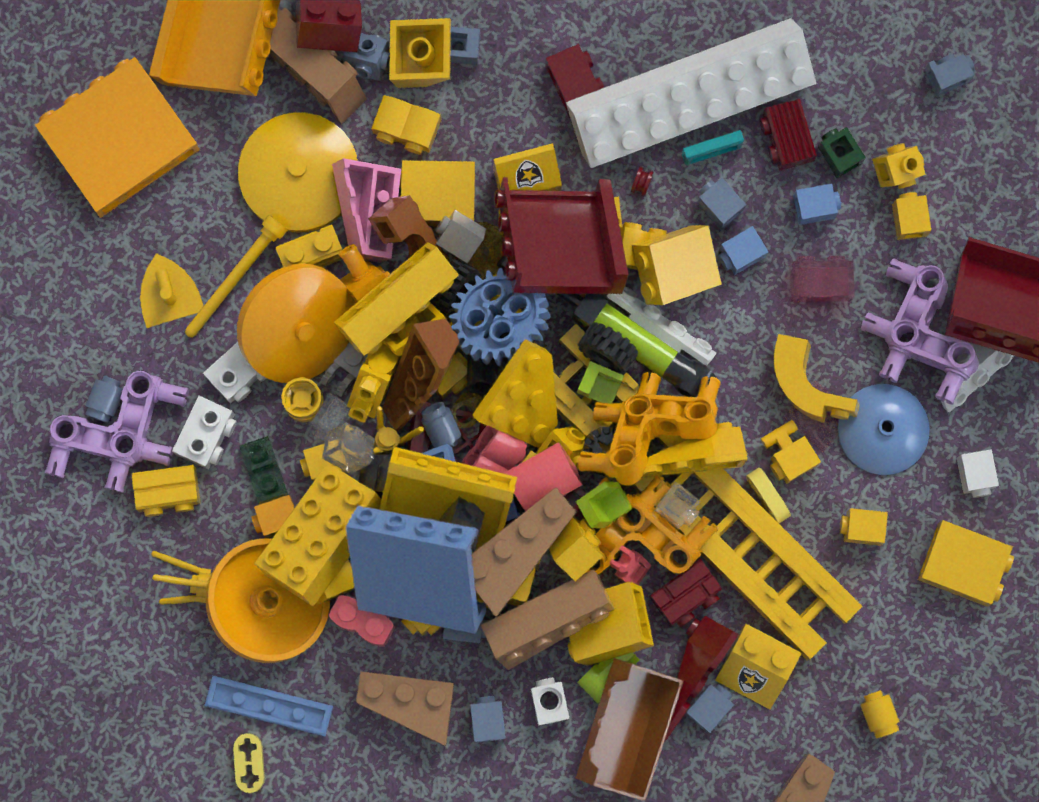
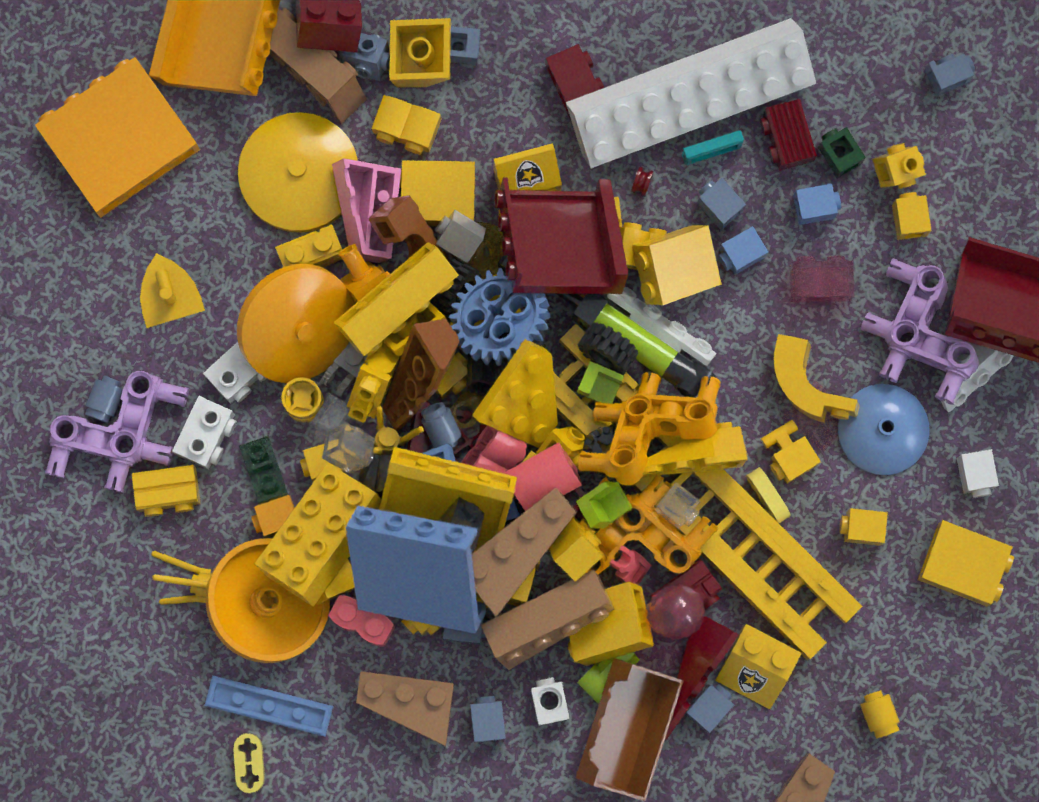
(270, 232): yellow piece -> none
(676, 612): none -> clear pink hair

